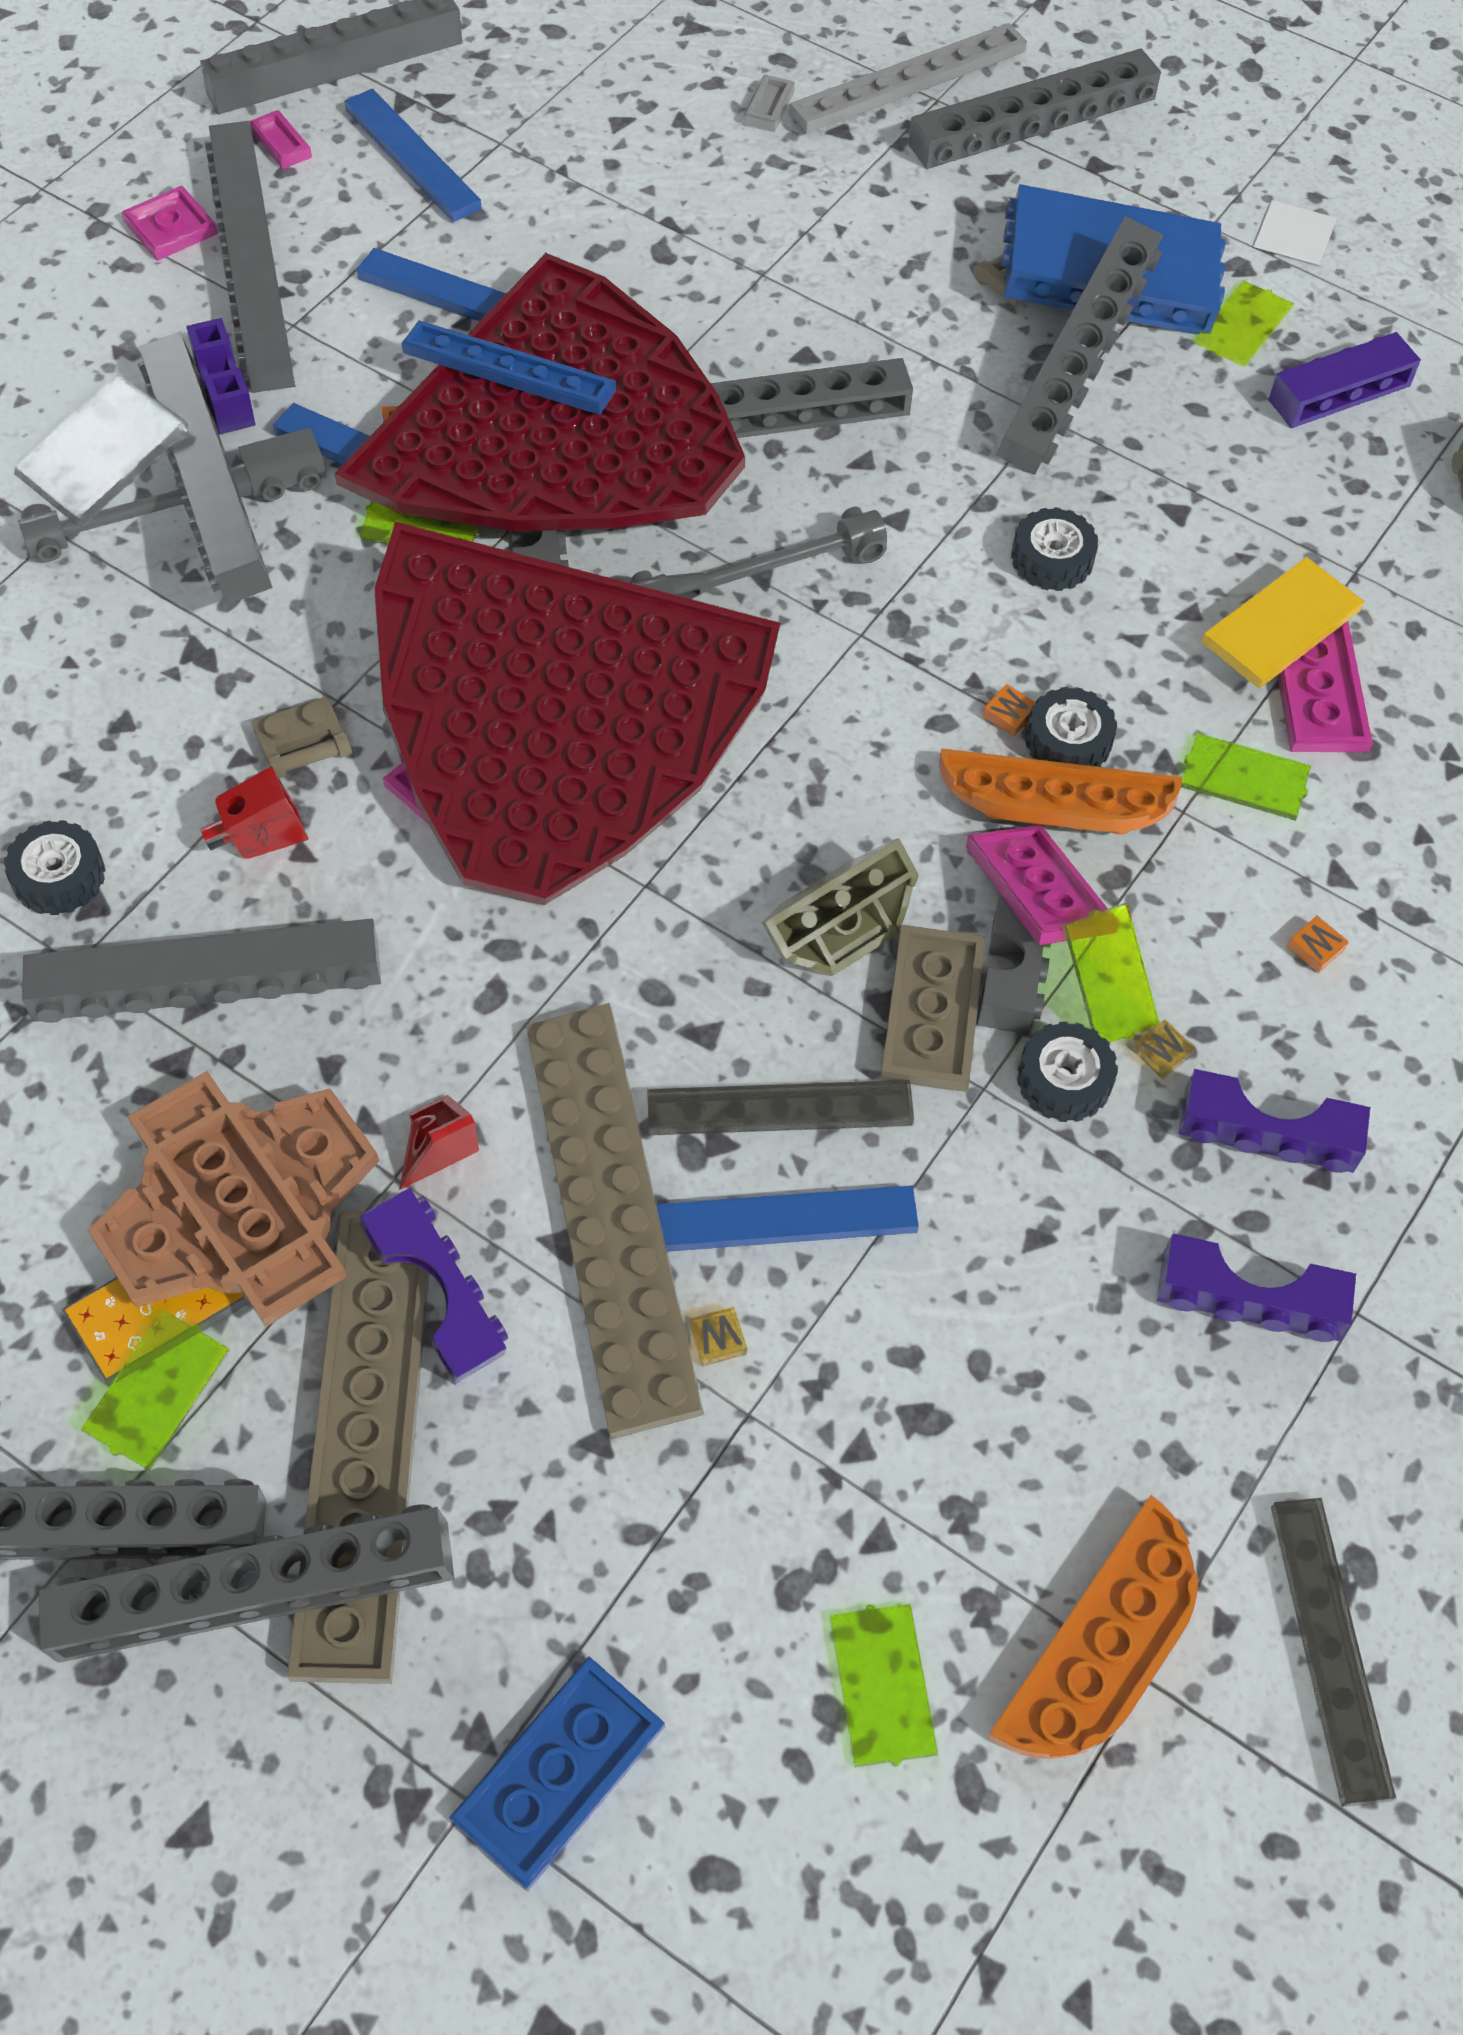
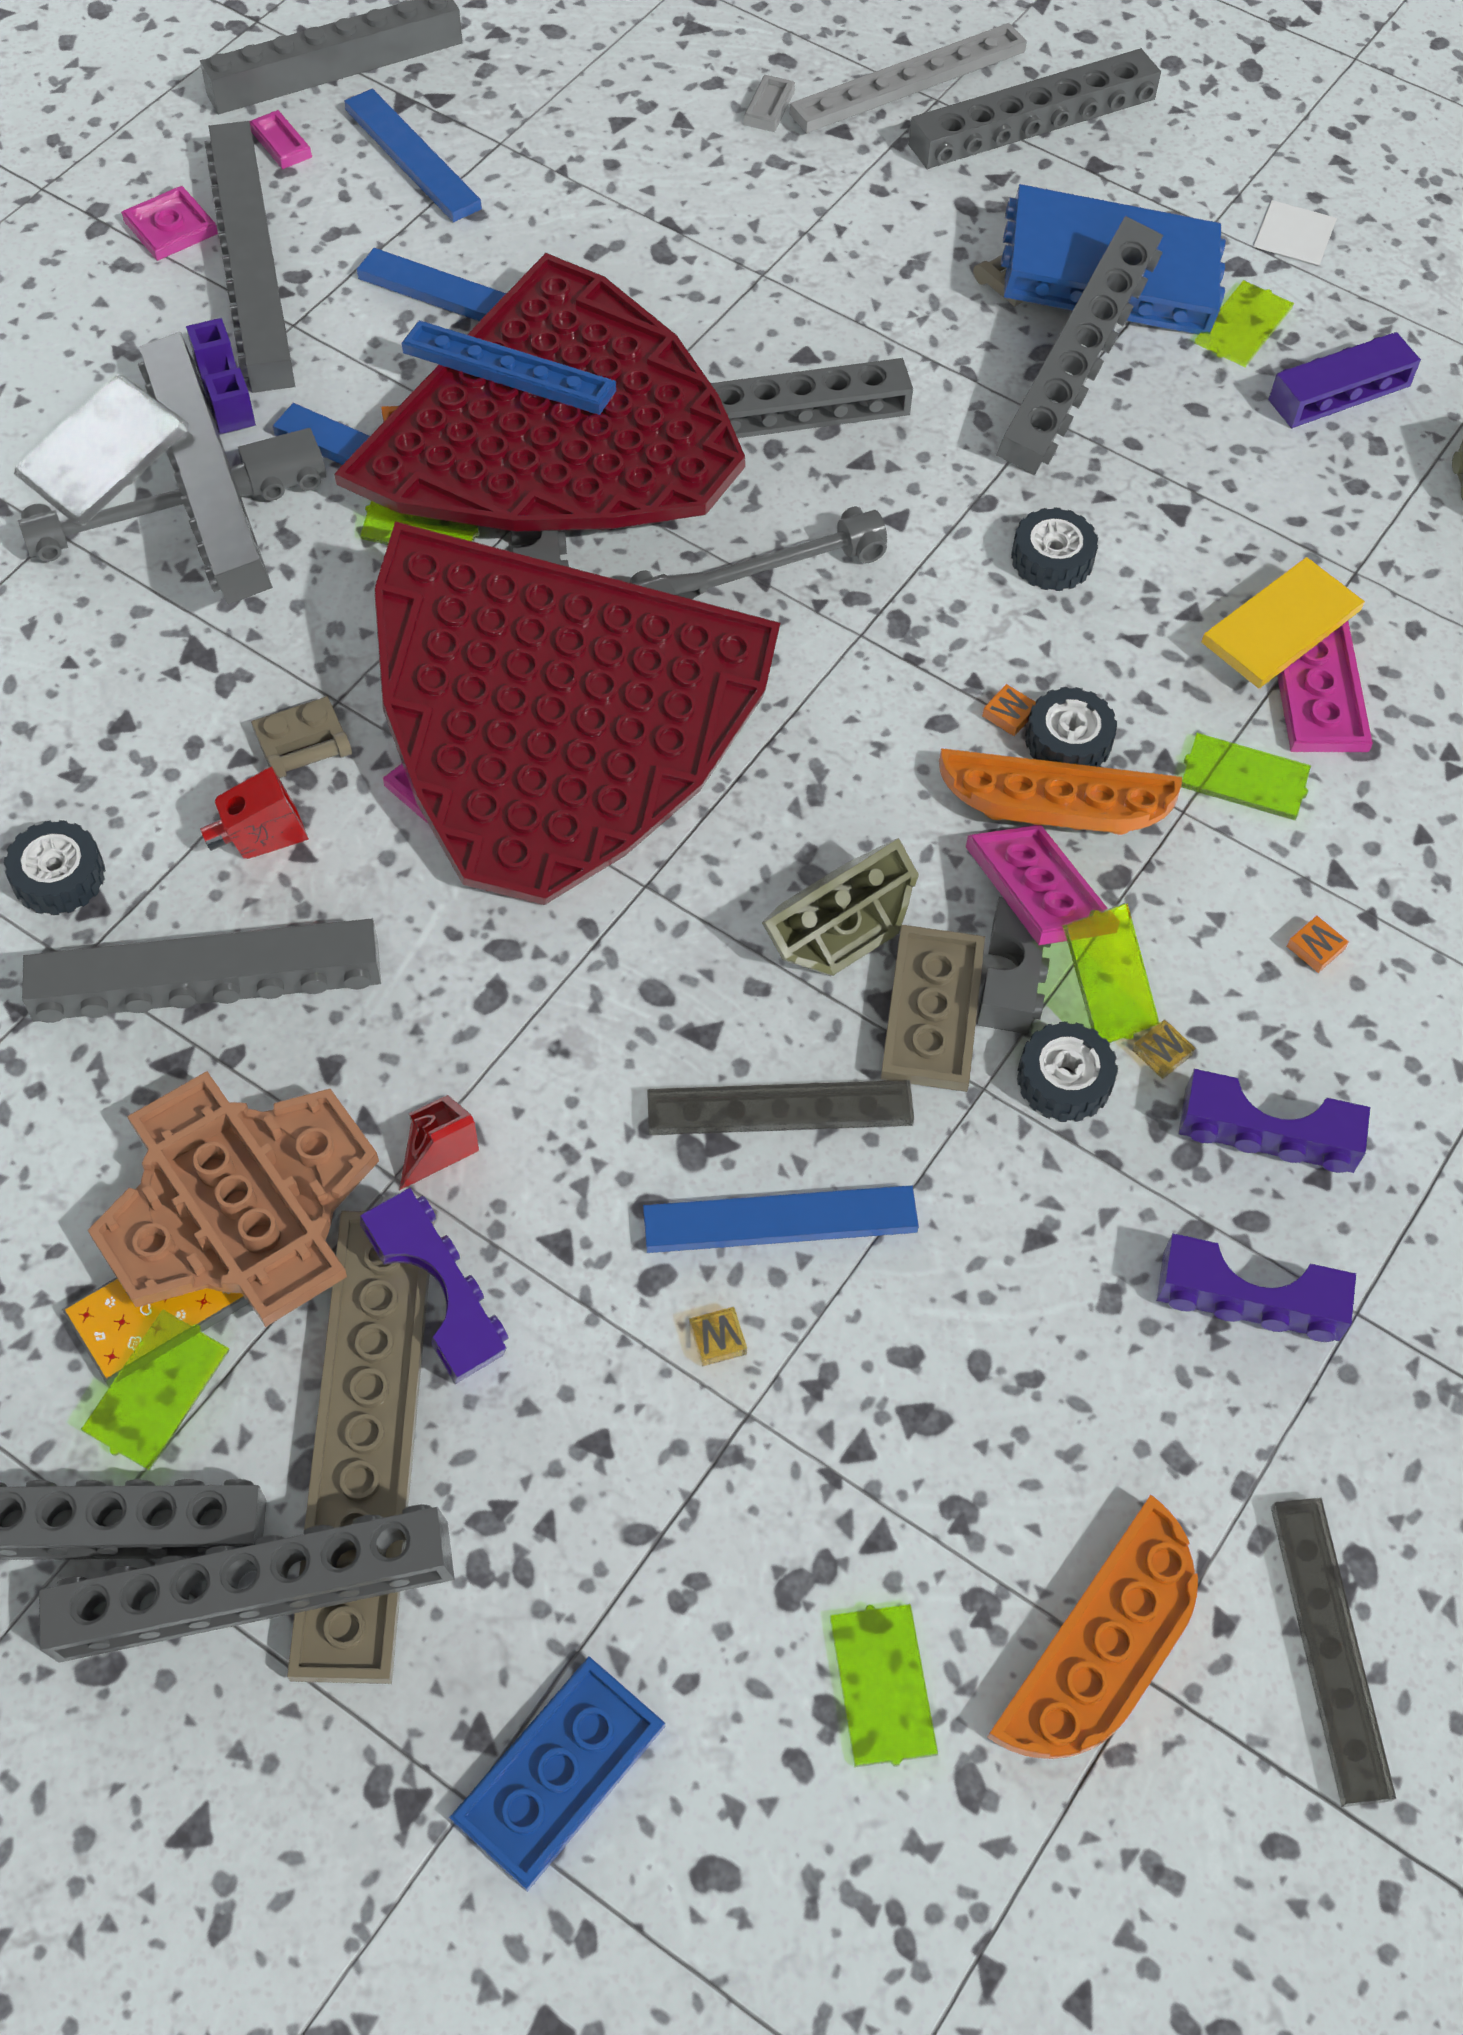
(613, 1224): dark tan plate -> none

